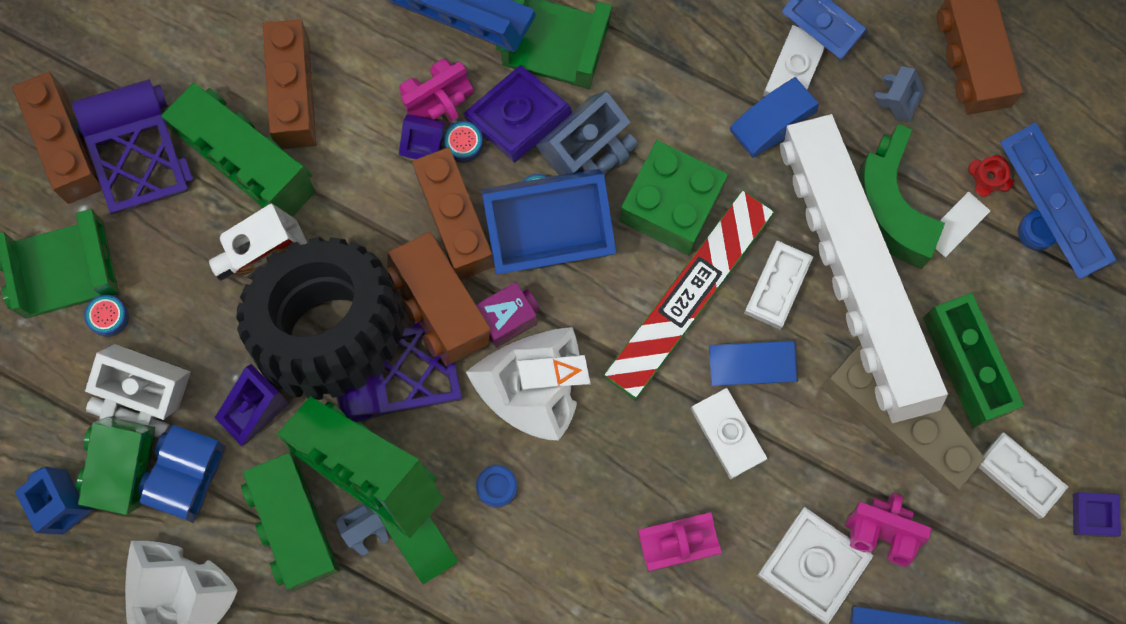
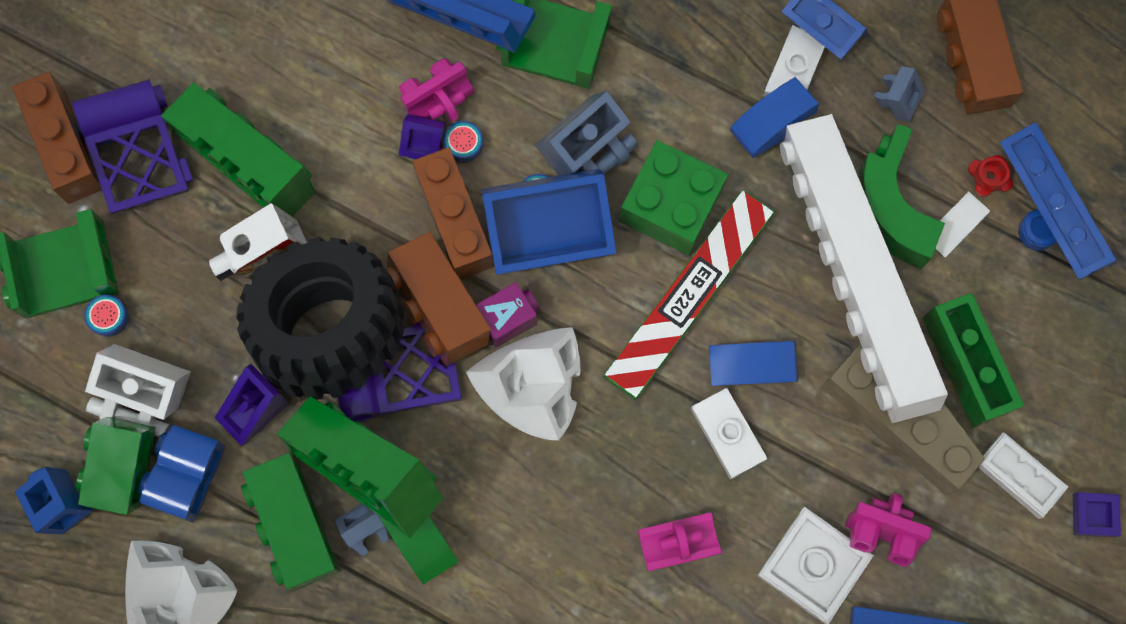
(289, 84): dark orange brick -> none
(496, 486): blue tile -> none
(518, 113): dark purple tile -> none
(553, 372): white sticker -> none
(778, 285): white plate -> none

